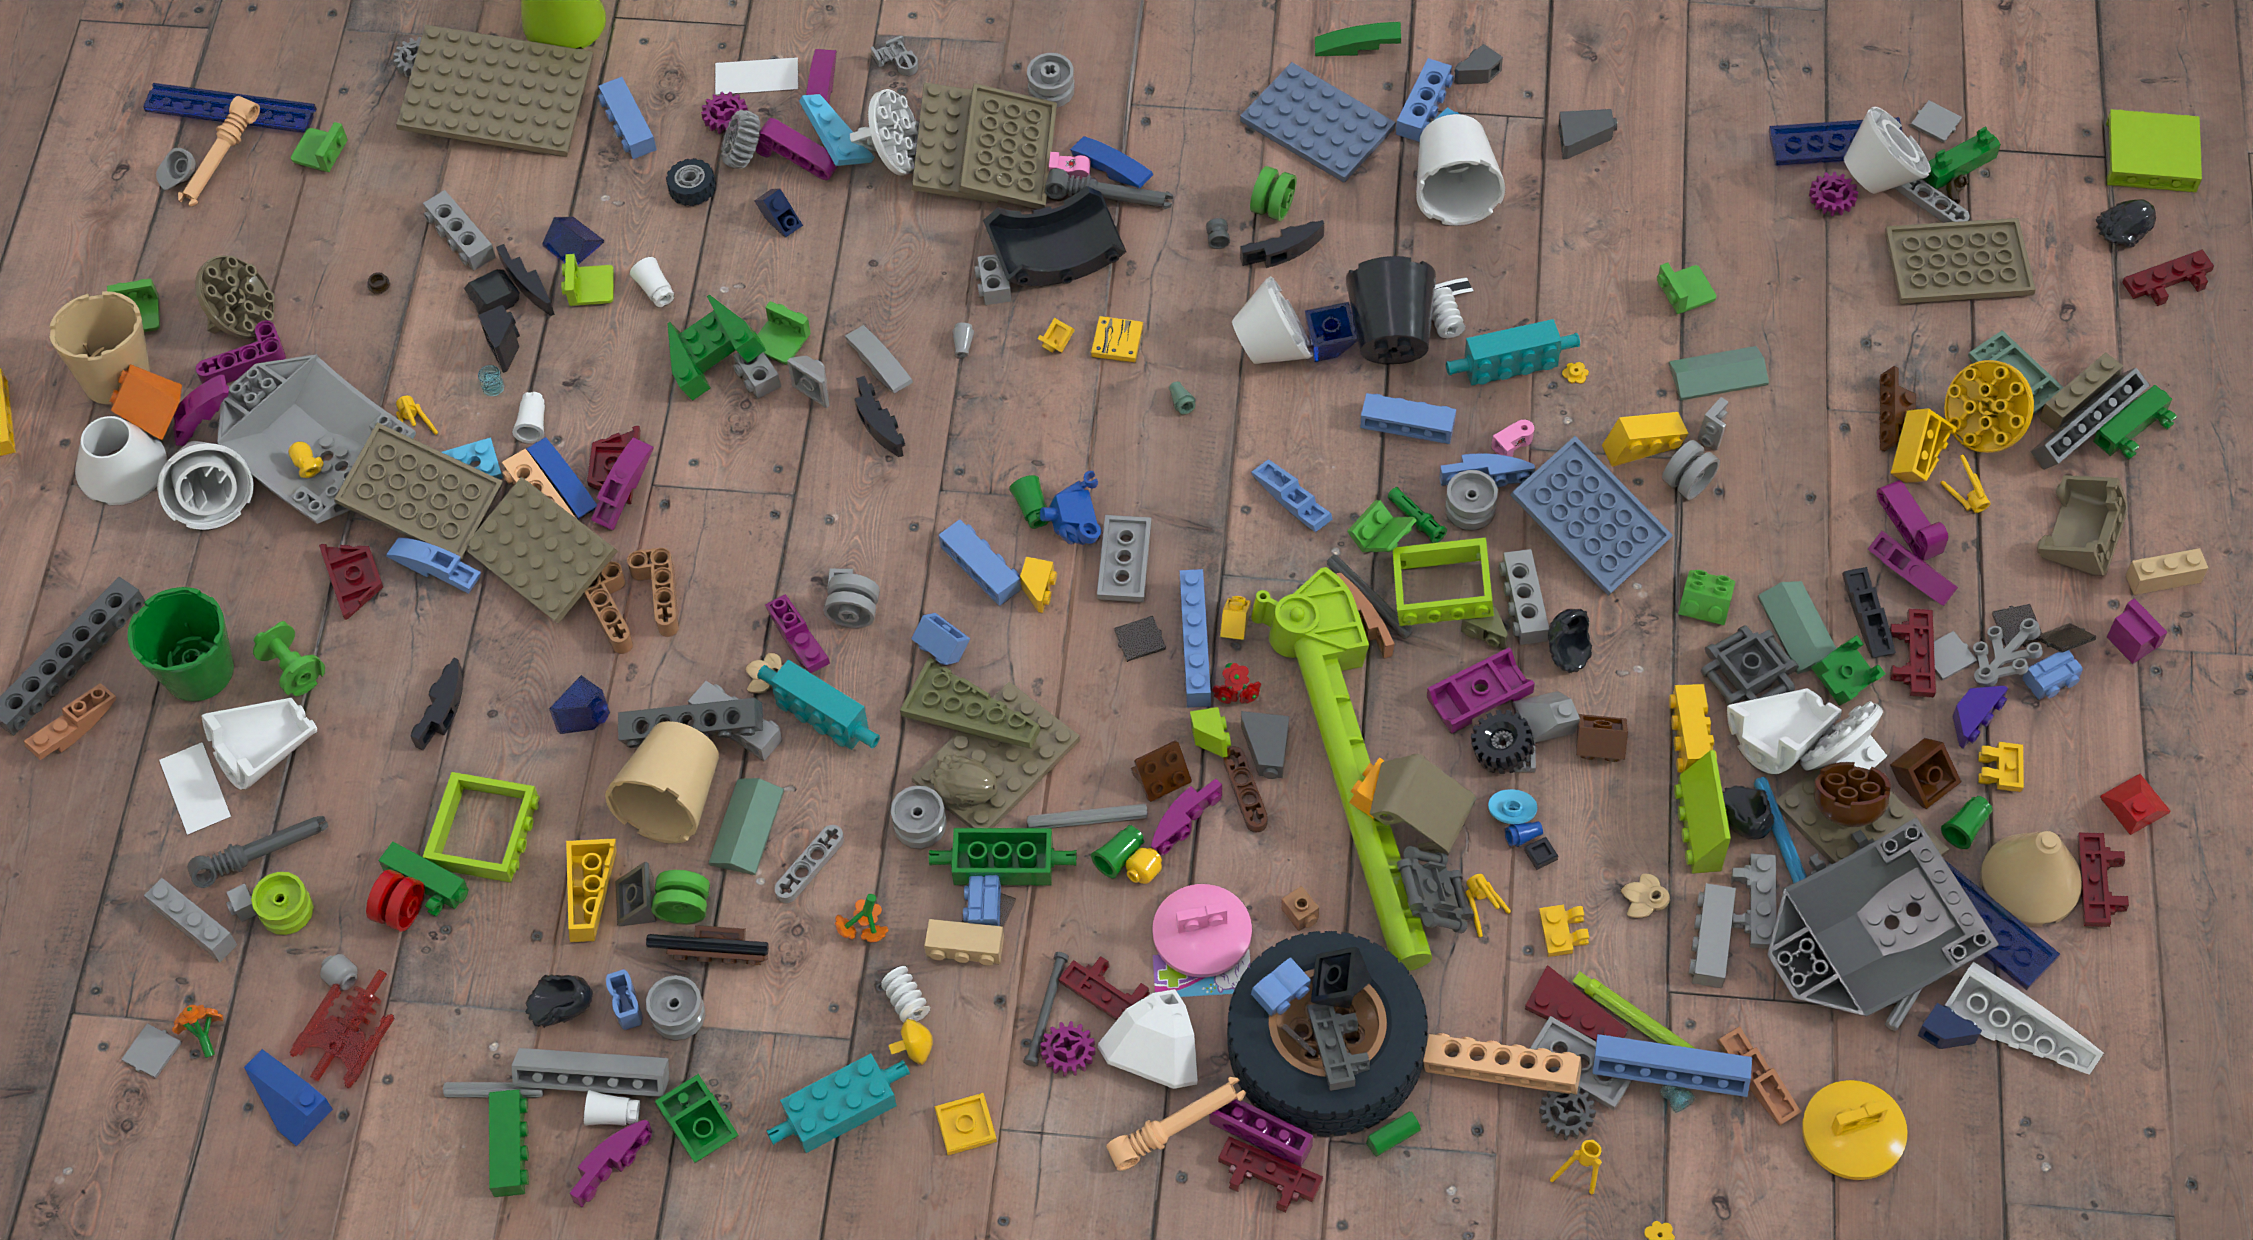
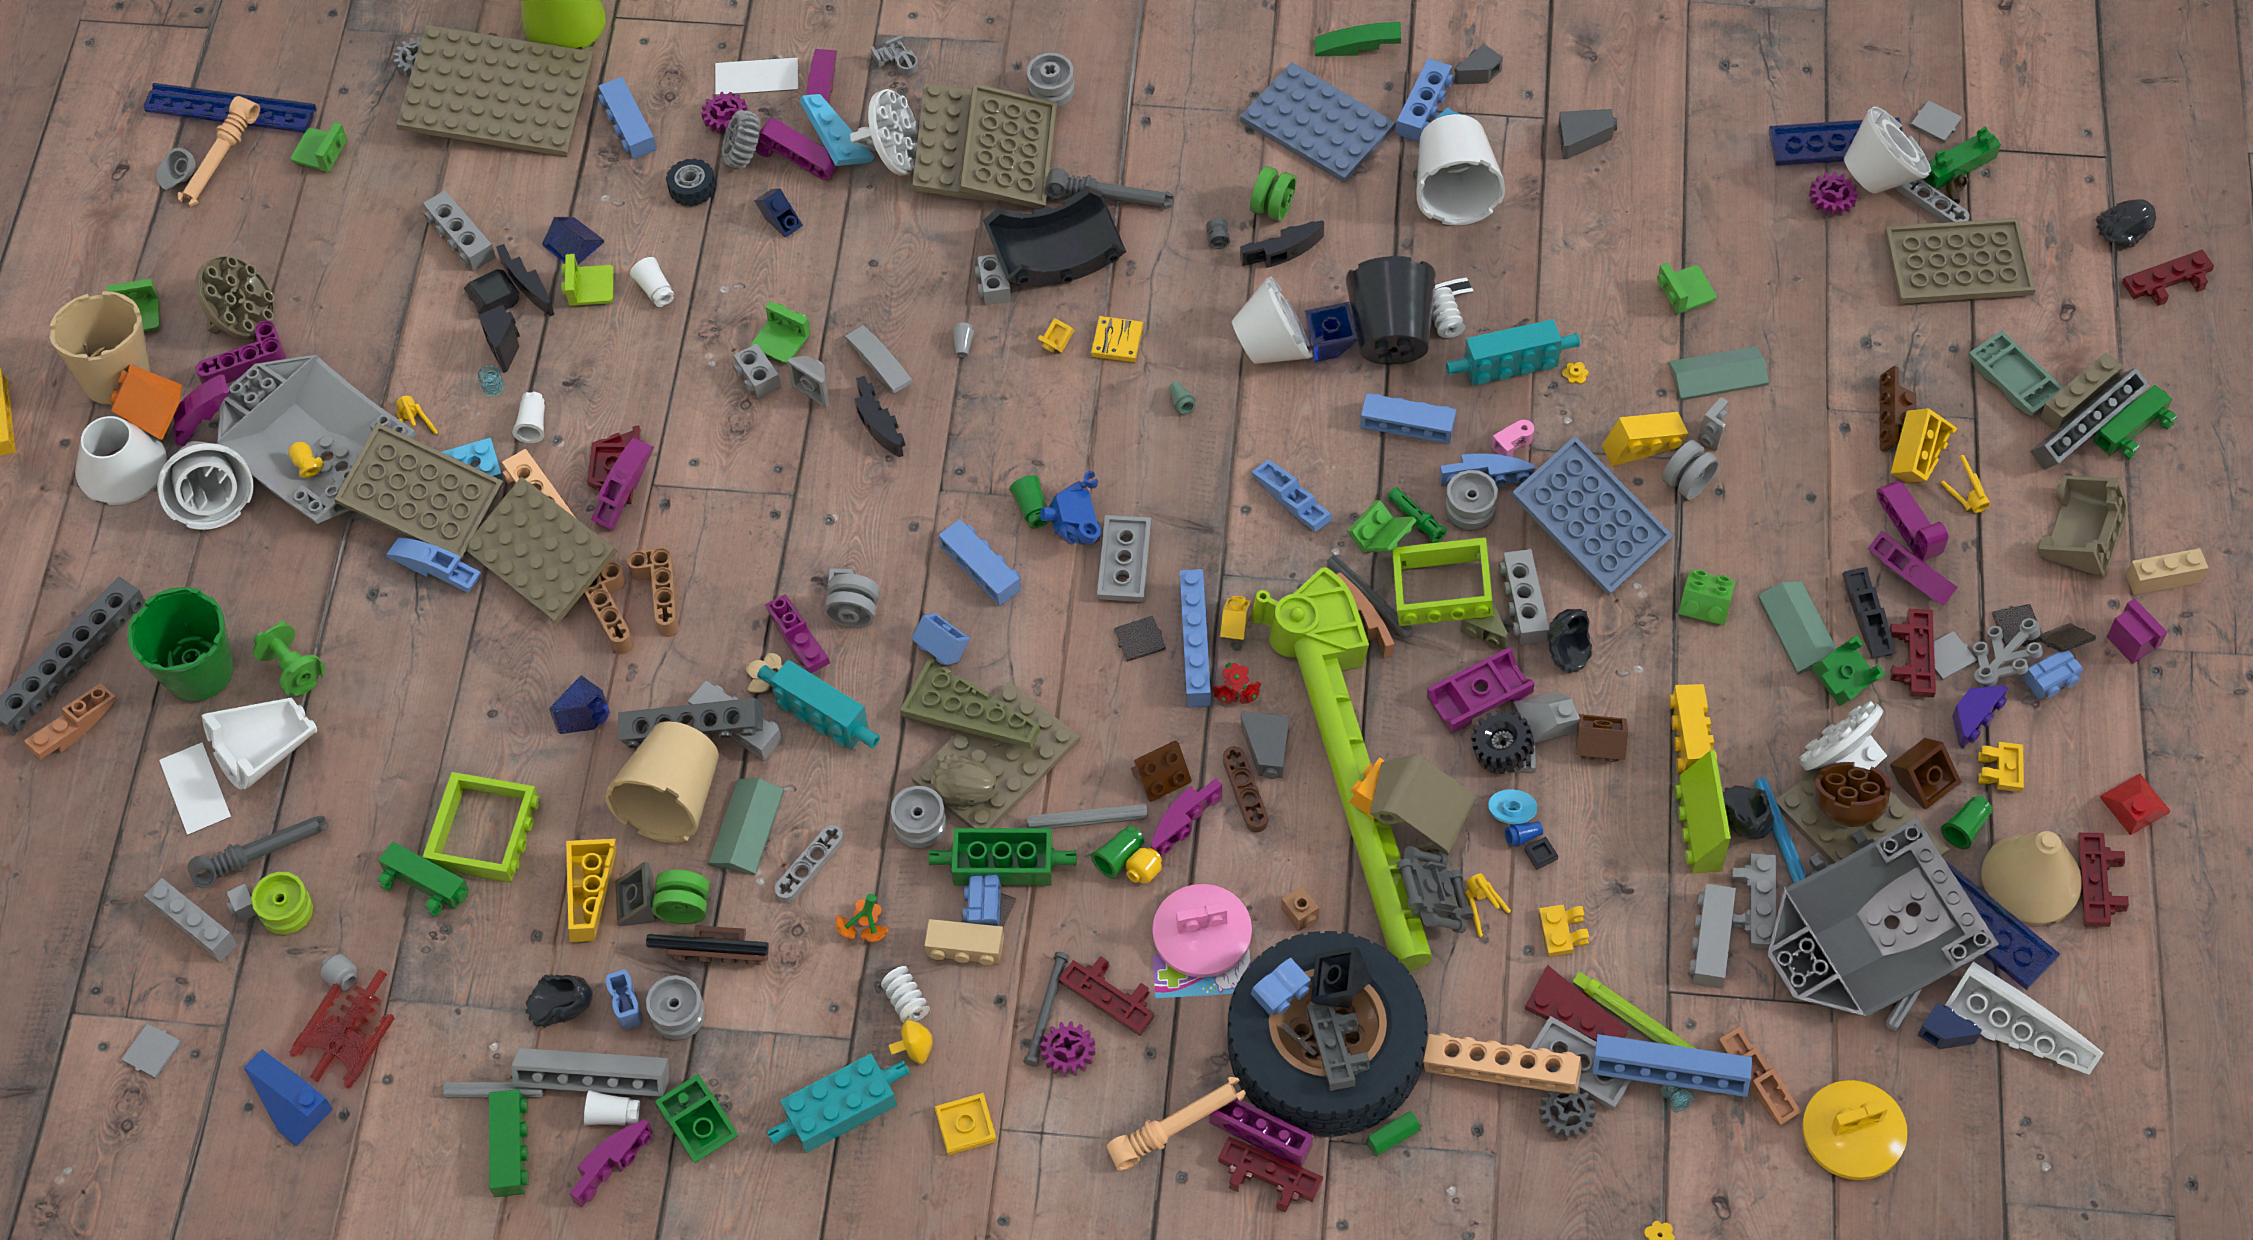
(191, 1015): plant -> none
(352, 576): dark red wing -> none
(378, 283): dark brown plate -> none
(395, 900): red wheel -> none
(445, 702): black slope -> none
(562, 478): blue slope -> none
(707, 344): green wedge -> none
(1036, 581): yellow slope -> none
(1072, 165): bright pink leg -> none
(1113, 162): blue slope -> none
(1154, 1041): white brick -> none
(1209, 730): lime slope -> none
(1587, 1156): yellow plant -> none
(1642, 896): tan plate -> none
(1749, 665): dark grey brick -> none
(1780, 727): white cone -> none
(1989, 406): yellow bracket -> none
(2154, 150): lime panel -> none

